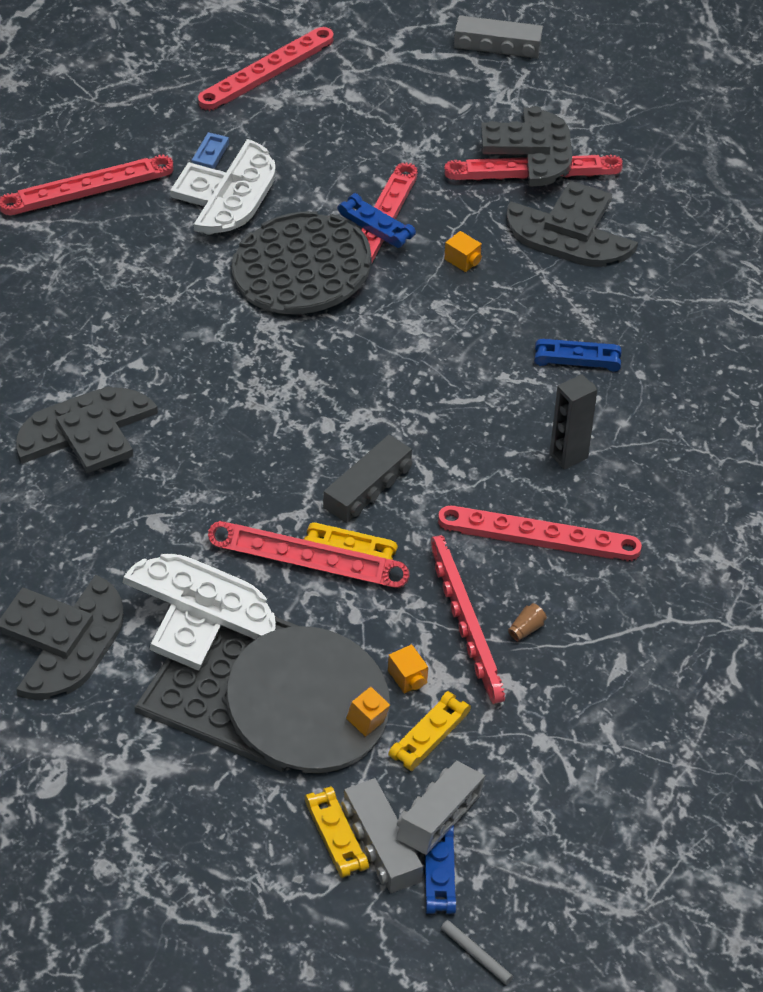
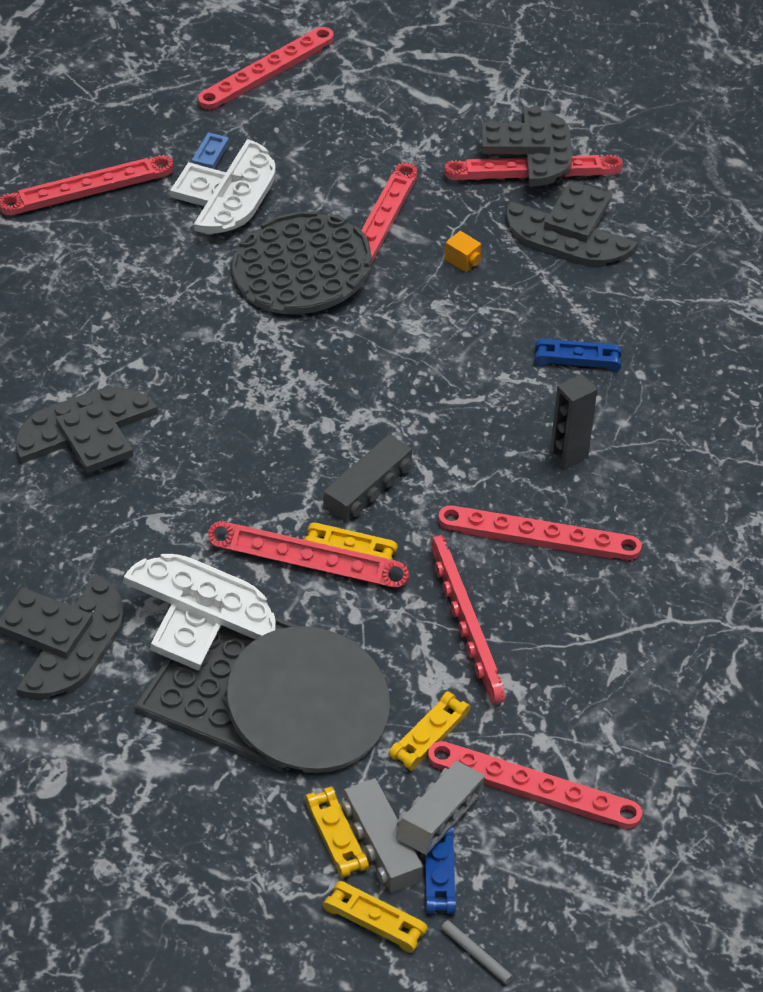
(368, 711): light orange brick -> none
(375, 915): none -> yellow plate
(376, 221): blue plate -> none
(408, 669): light orange brick -> none
(498, 36): light grey brick -> none
(528, 621): medium nougat cone -> none
(540, 786): none -> coral plate

